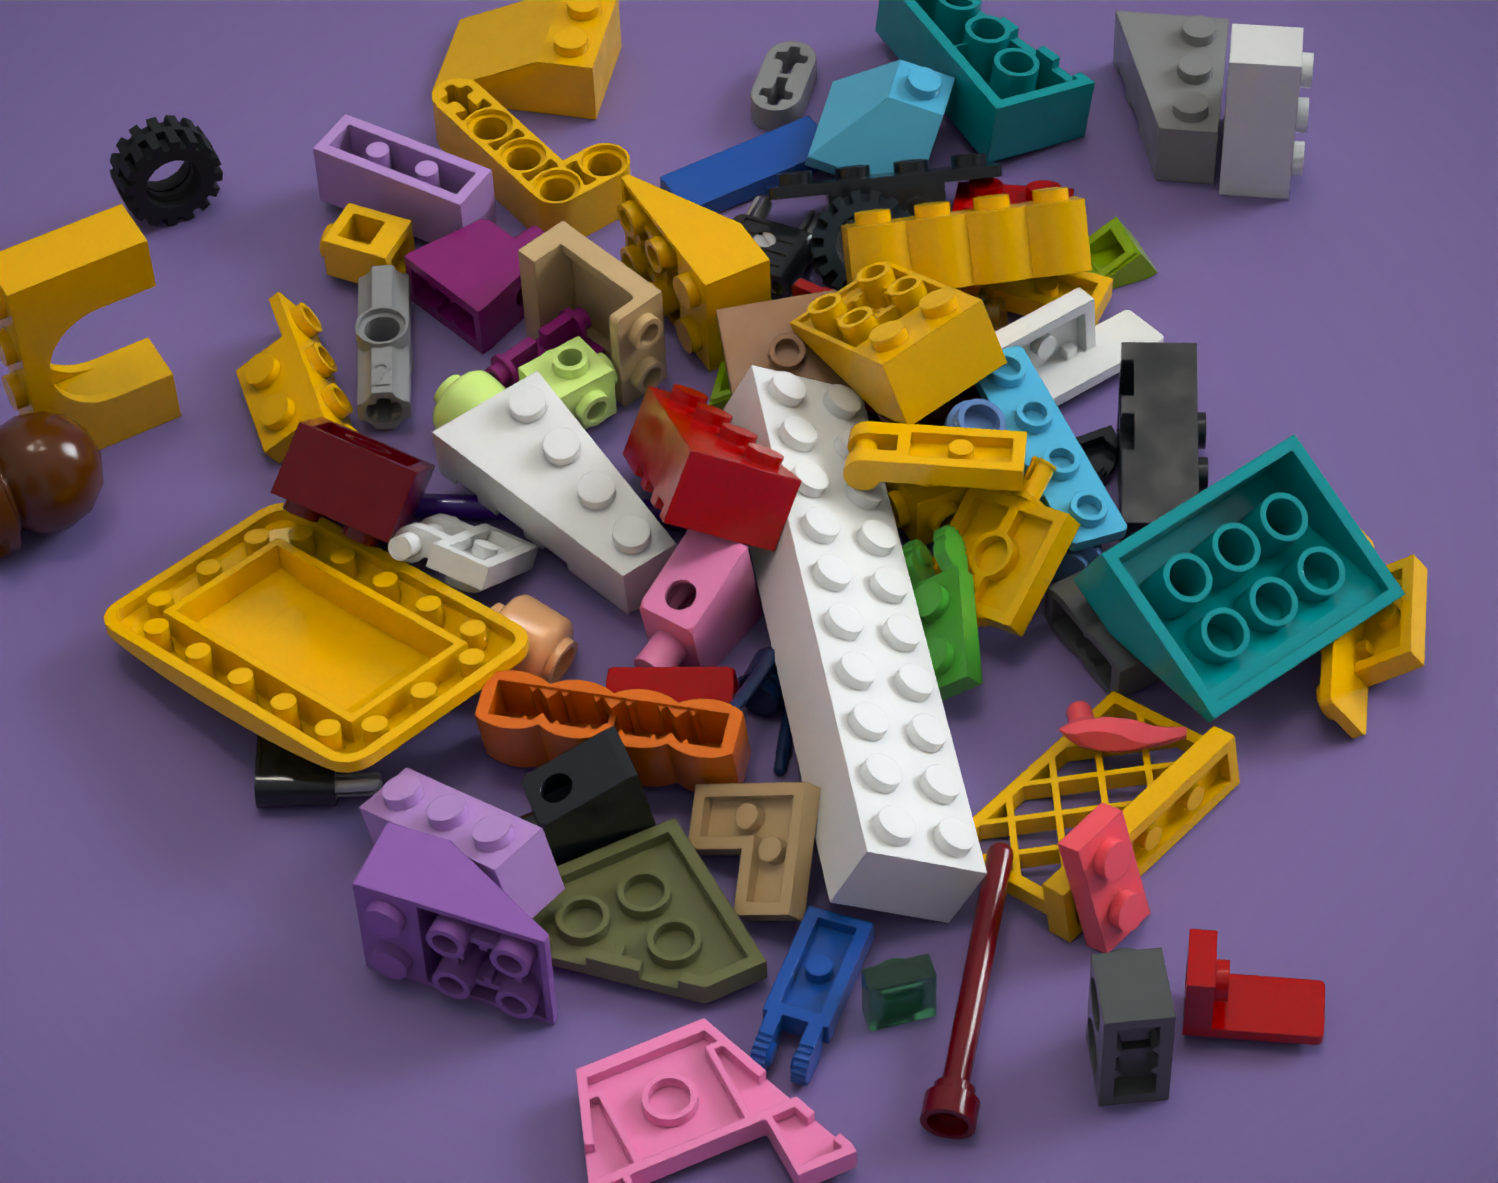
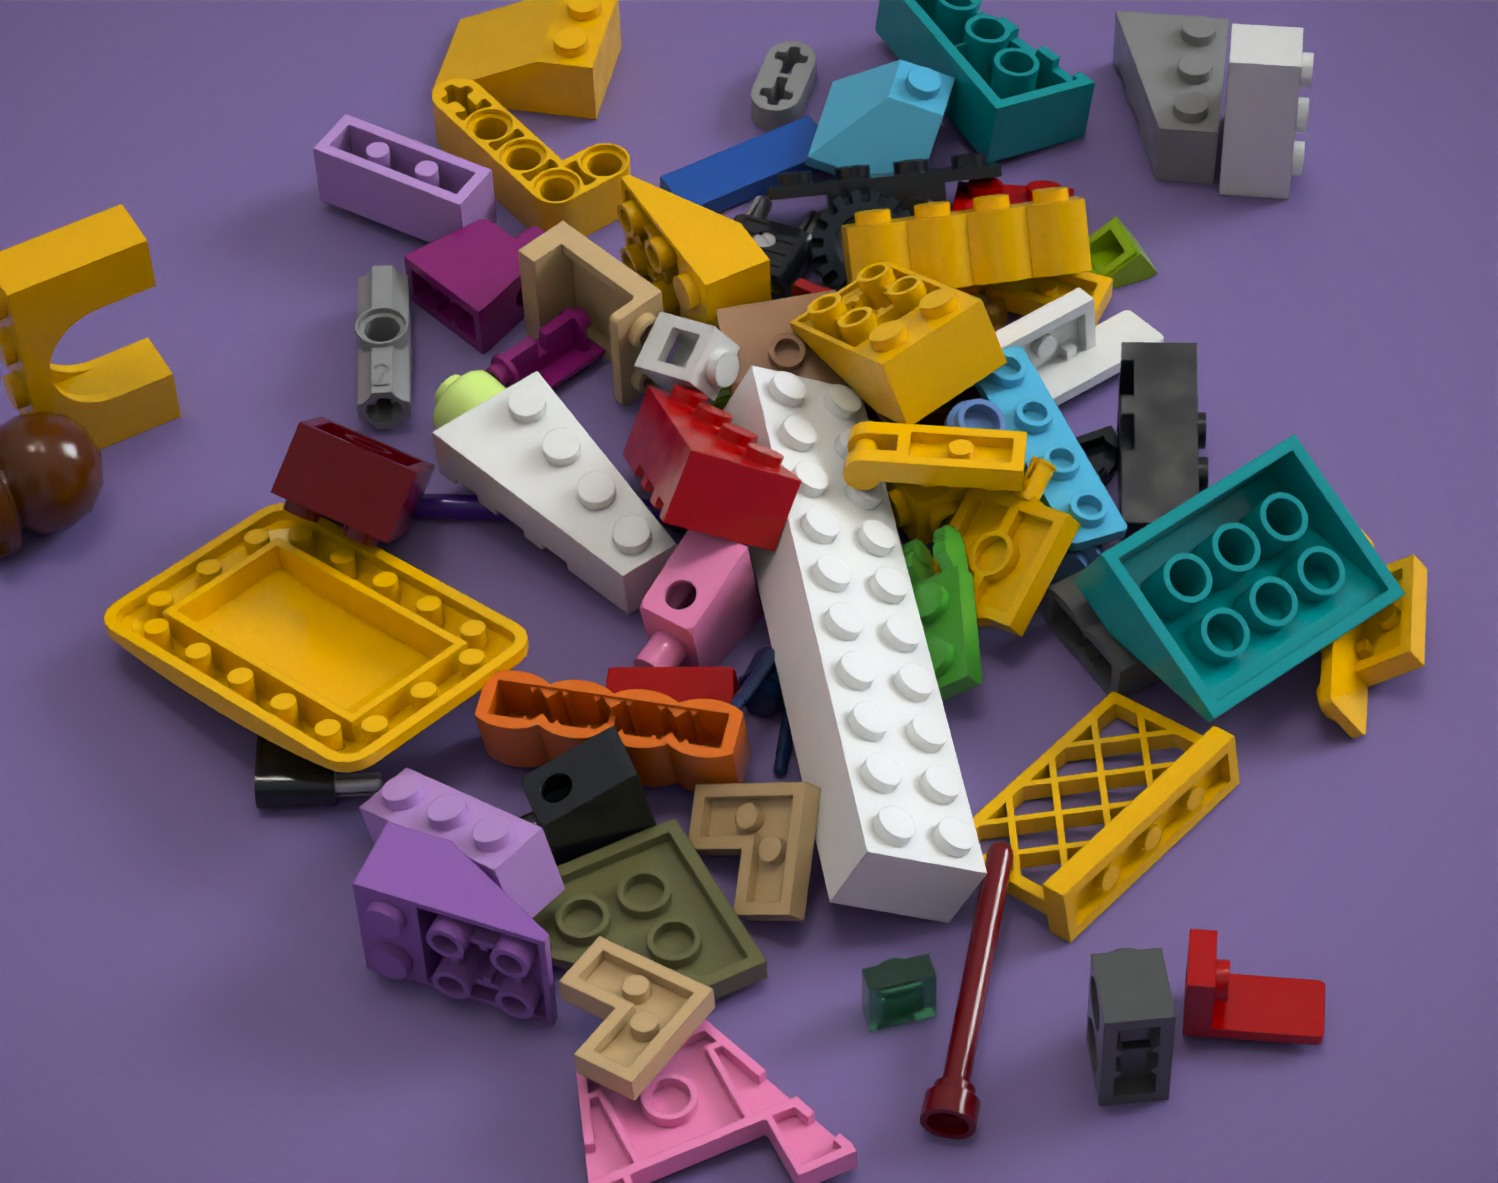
(151, 149): black tyre -> none
(292, 380): yellow bracket -> none
(365, 240): yellow brick -> none
(466, 554): white plate -> none
(548, 635): light nougat head -> none
(579, 379): yellowish green brick -> none
(644, 1013): none -> tan plate
(702, 361): none -> white brick
(812, 988): blue hinge -> none
(1104, 878): coral plate -> none
(1115, 734): coral bar -> none

